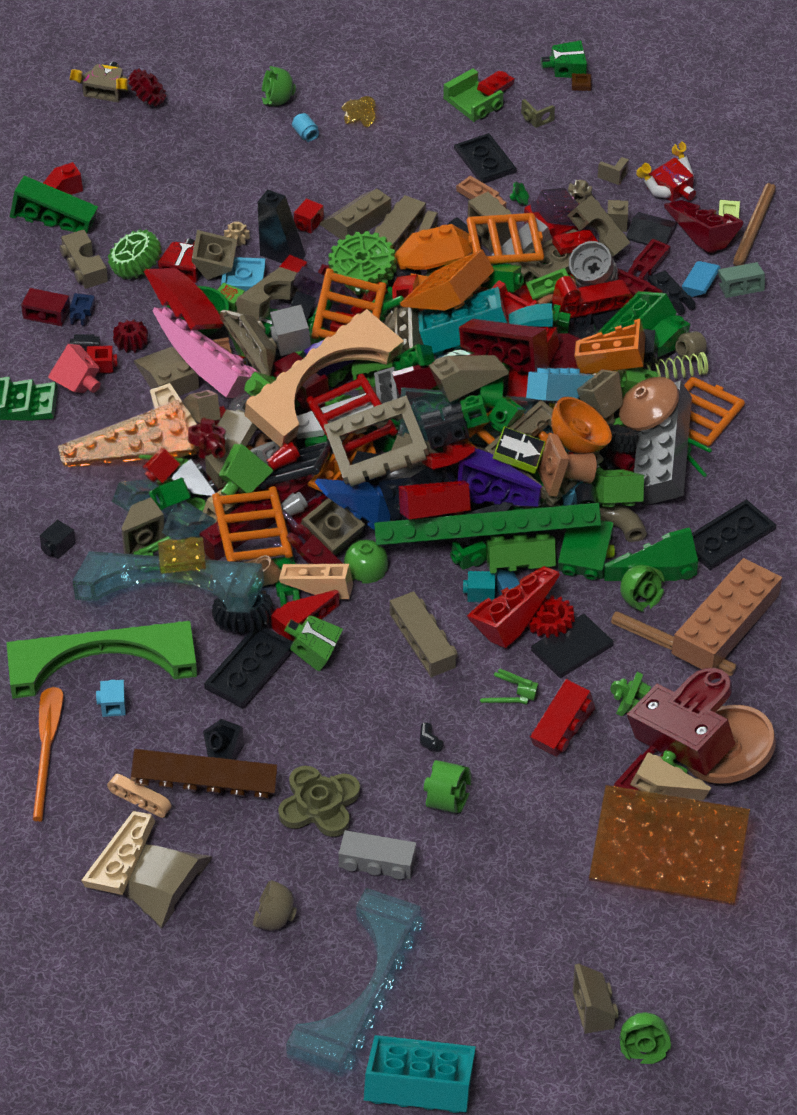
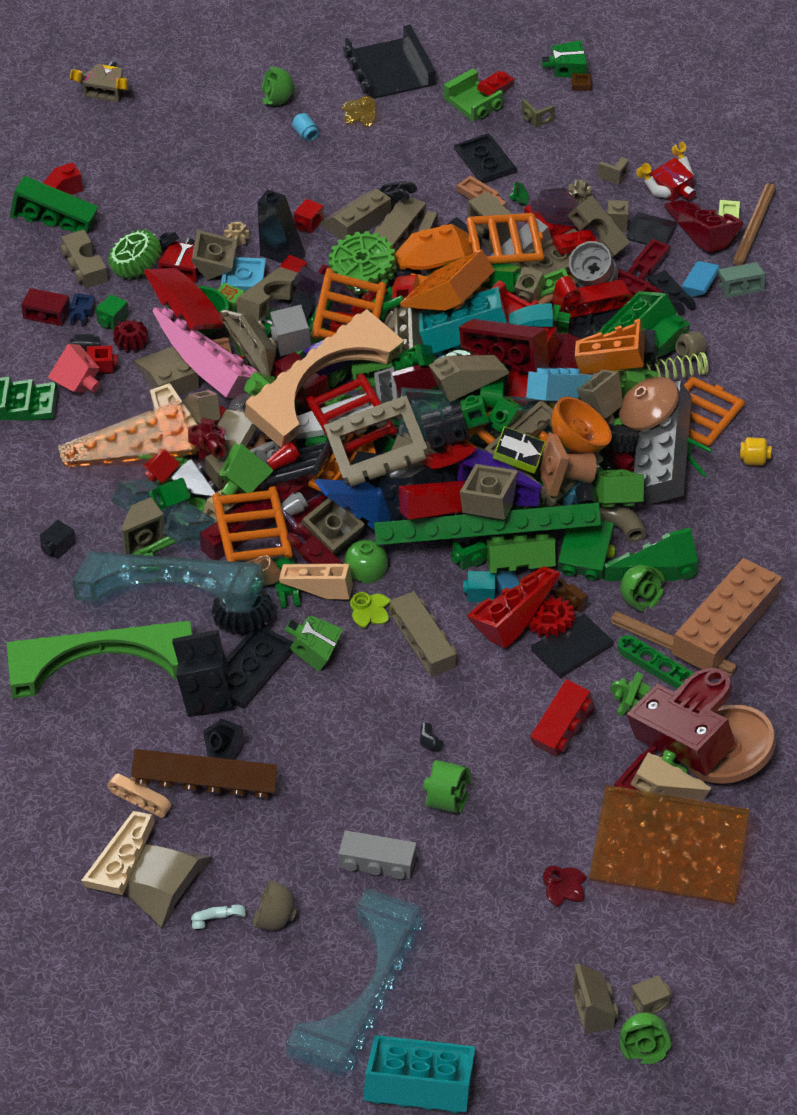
(49, 717): orange piece -> none
(111, 312): none -> green brick
(111, 698): medium azure brick -> none
(147, 87): dark red gear -> none
(168, 238): none -> black tile
(181, 555): clear yellow plate -> none
(198, 918): none -> light aqua arm
(202, 672): none -> black bracket
(298, 610): red slope -> none
(319, 800): olive plant -> none
(371, 610): none -> lime plate
(391, 65): none -> black panel
(399, 190): none -> black hinge
(489, 491): none -> dark tan slope
(526, 689): bright green plant -> none
(532, 278): none -> dark tan brick
(567, 886): none -> dark red plate
(570, 592): none -> reddish brown plate
(651, 995): none -> dark tan brick
(653, 666): none -> green beam
(730, 534): black tile -> none
(755, 451): none -> yellow head

